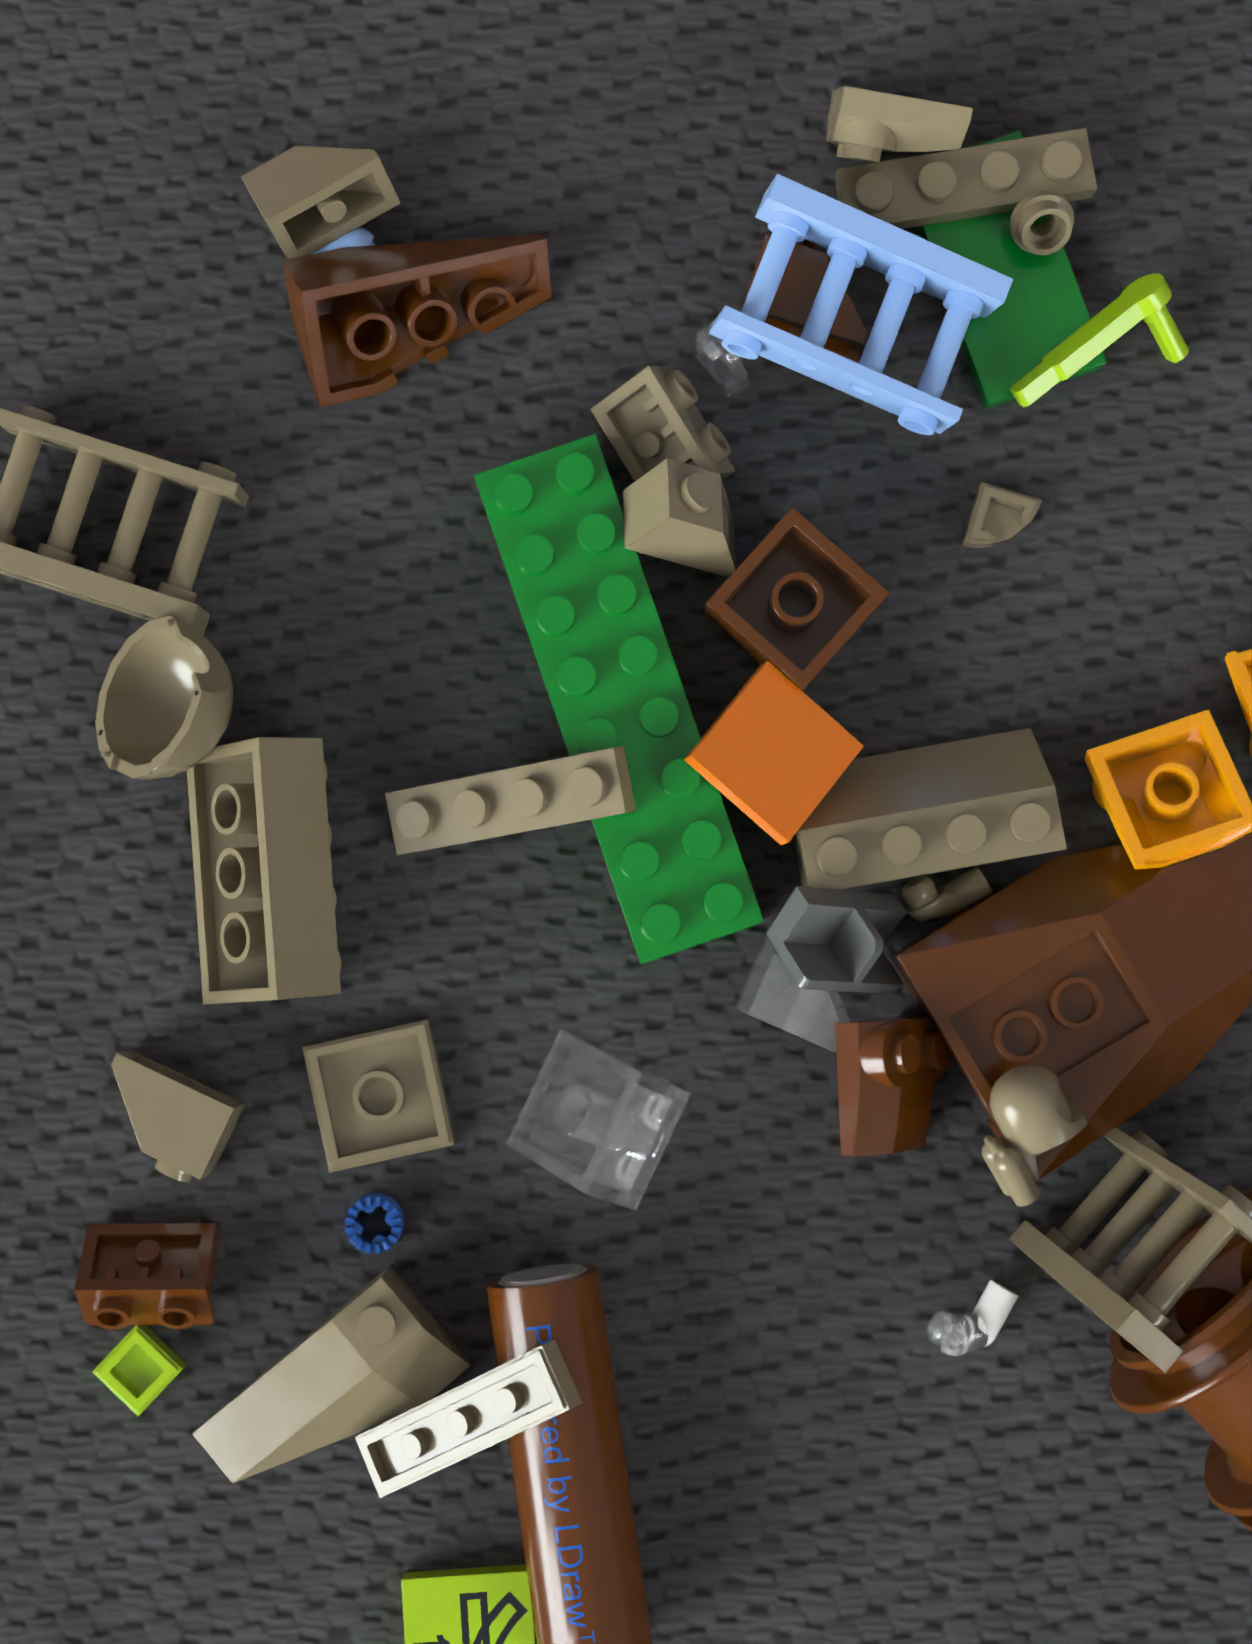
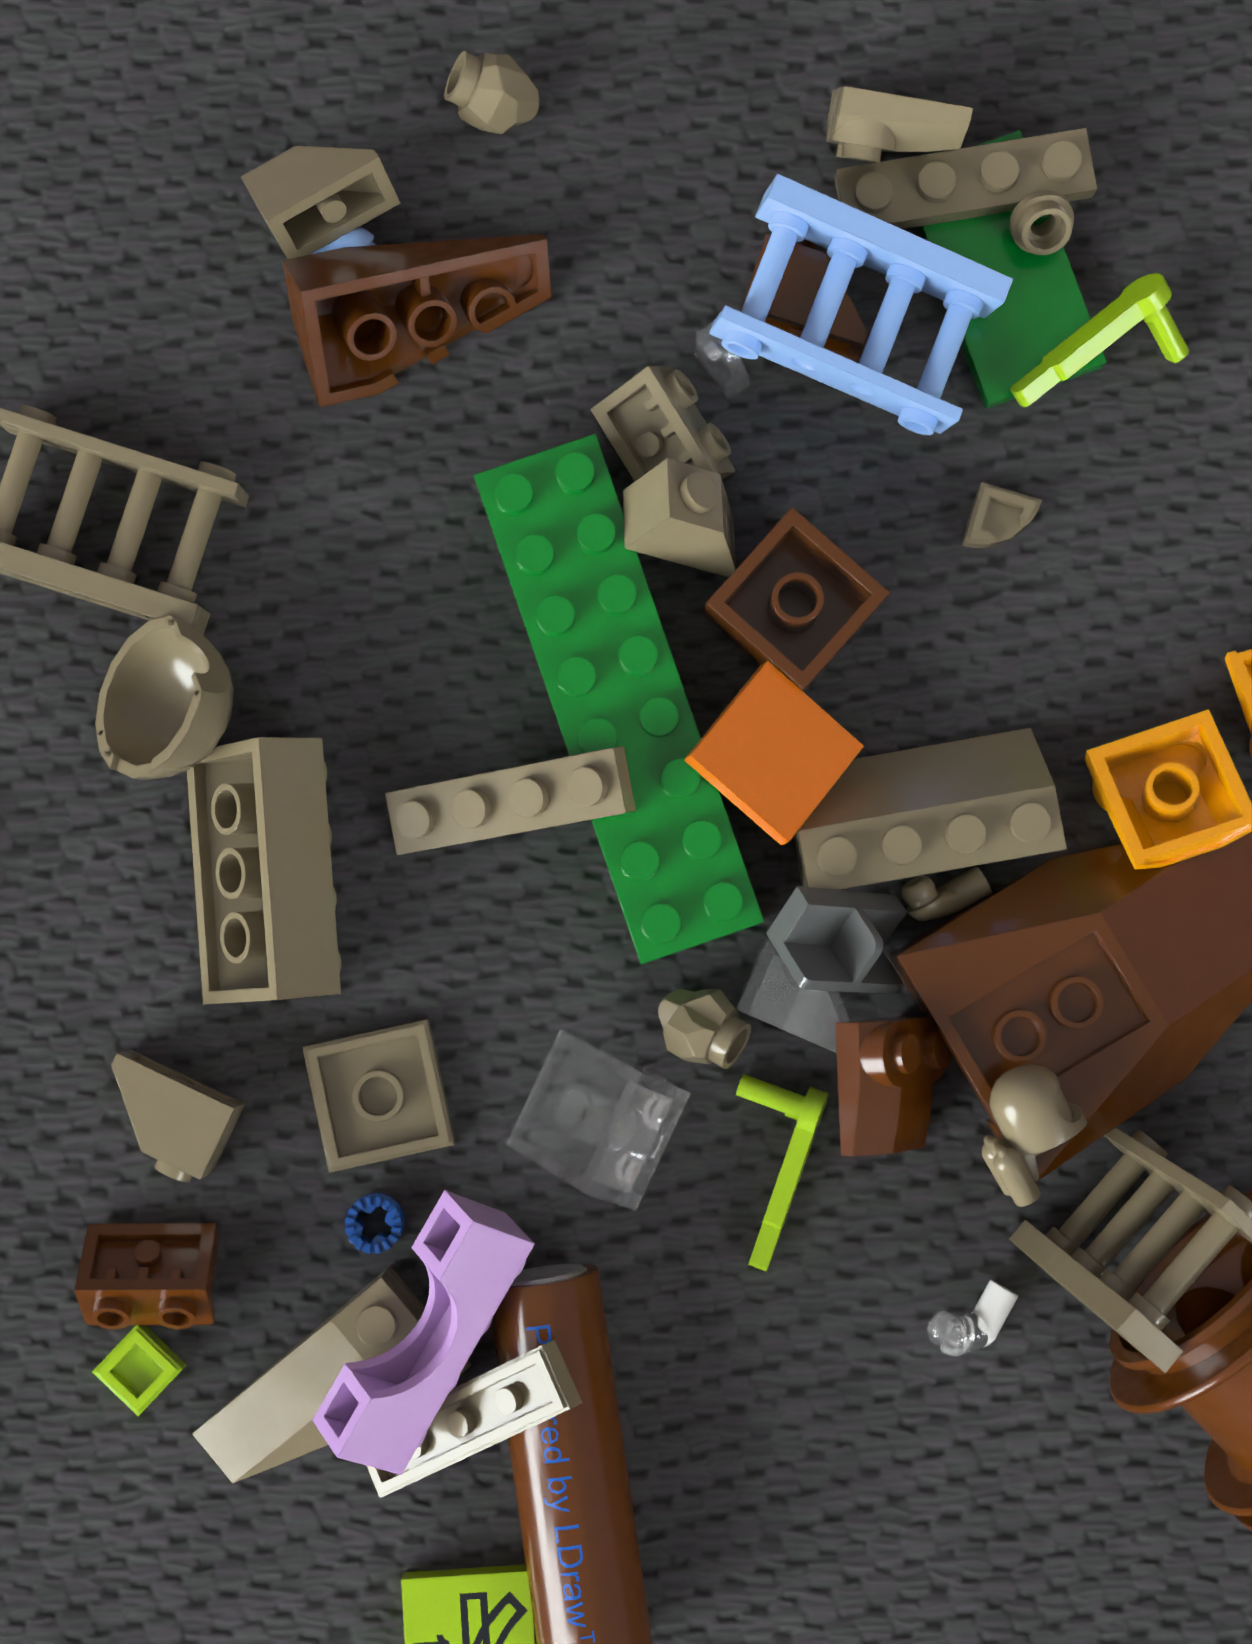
(387, 1403): none -> lavender arch
(491, 92): none -> dark tan rock
(703, 1027): none -> dark tan rock
(808, 1113): none -> lime piece

